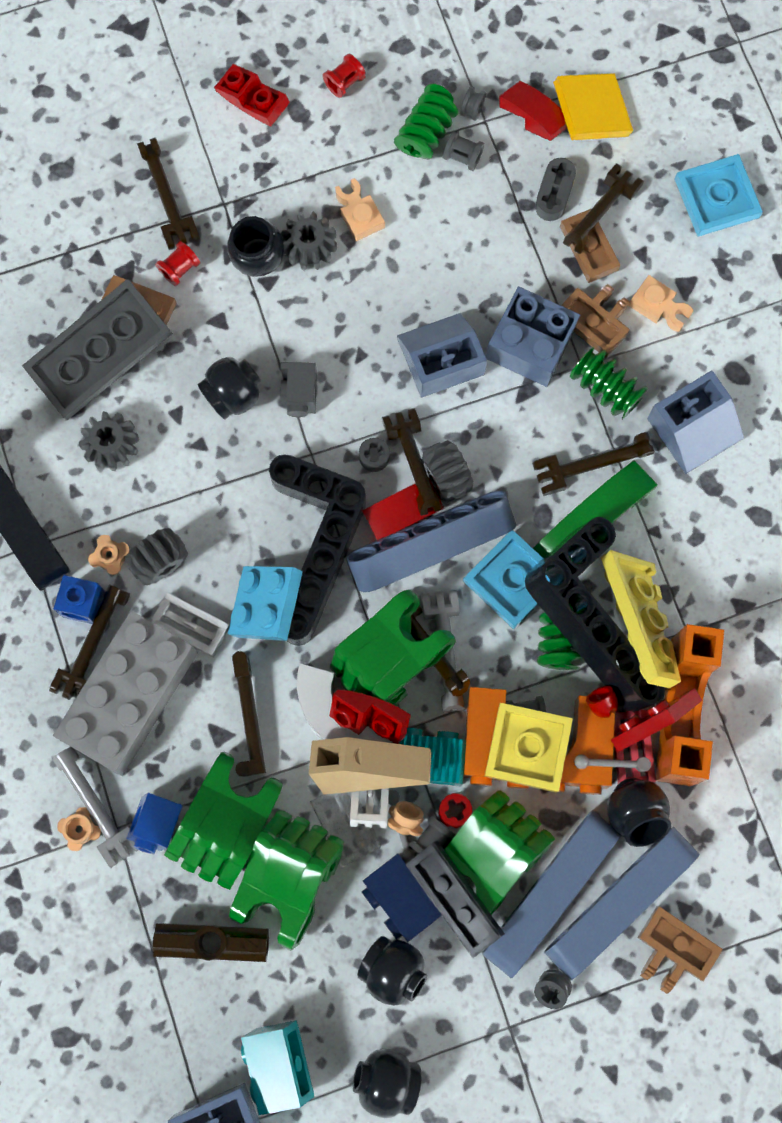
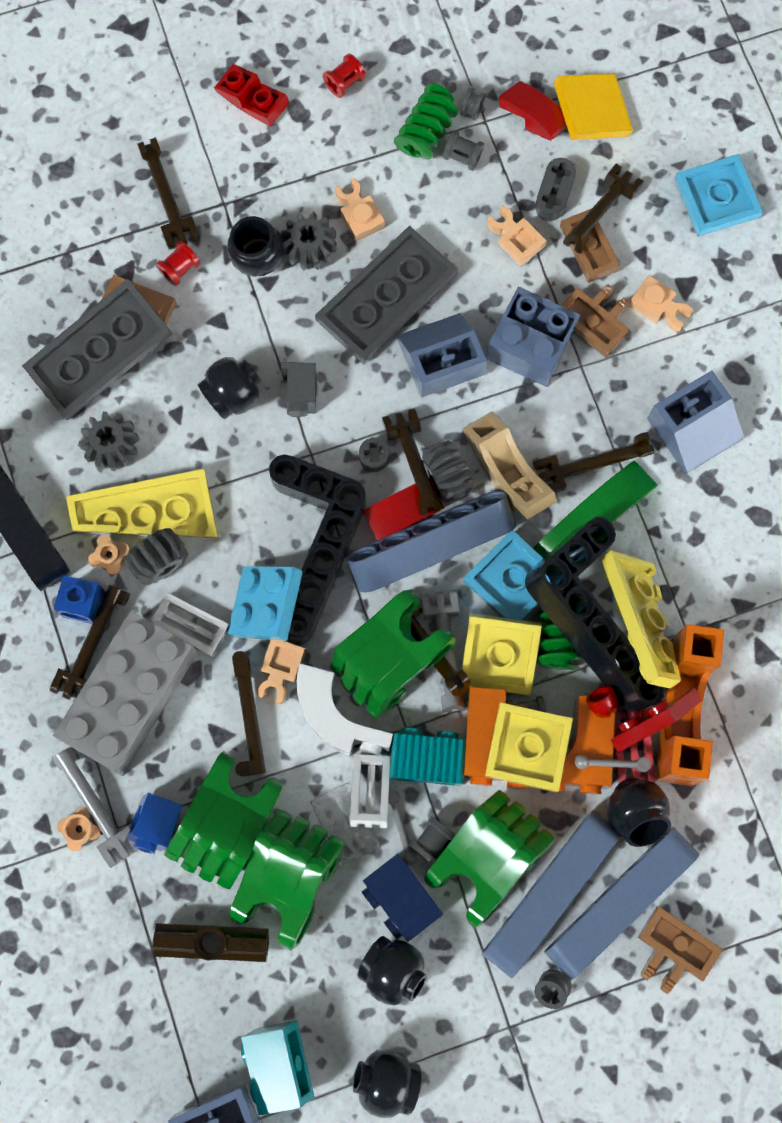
(147, 506): none -> light yellow wing
(282, 664): none -> light nougat plate
(360, 710): red slope -> none
(364, 765): tan slope -> none
(386, 294): none -> dark grey plate
(406, 818): light nougat plate -> none
(455, 899): black tile -> none
(457, 799): red bush -> none
(501, 653): none -> light yellow plate
(507, 467): none -> tan arch
(518, 240): none -> light nougat plate
(608, 383): green piece -> none

